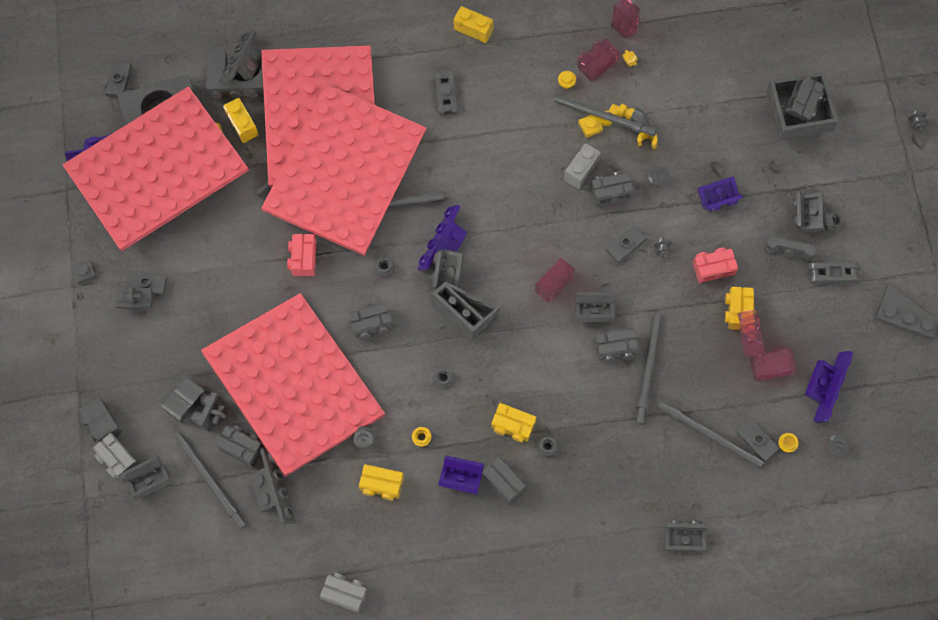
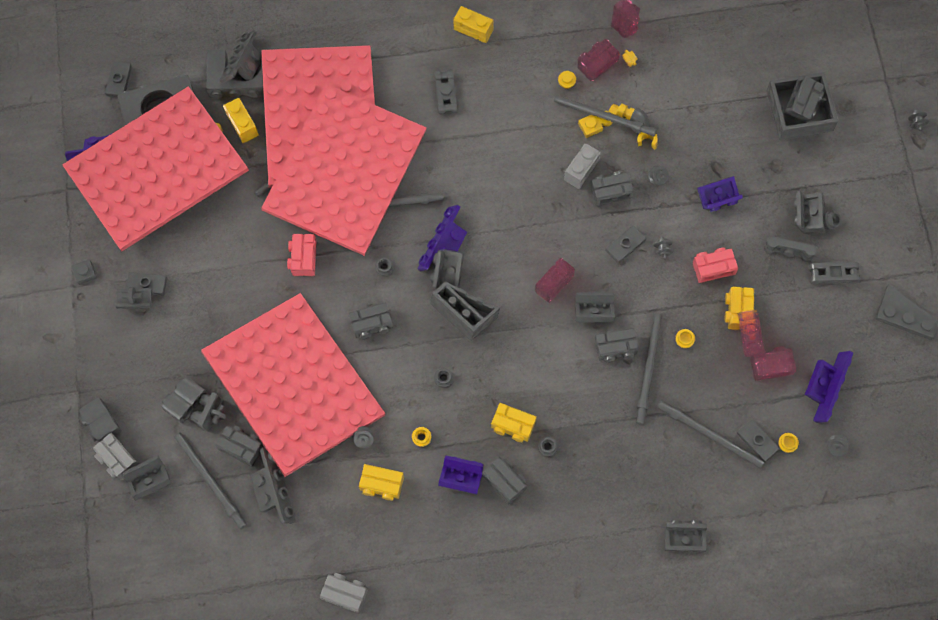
(685, 338): none -> yellow plate

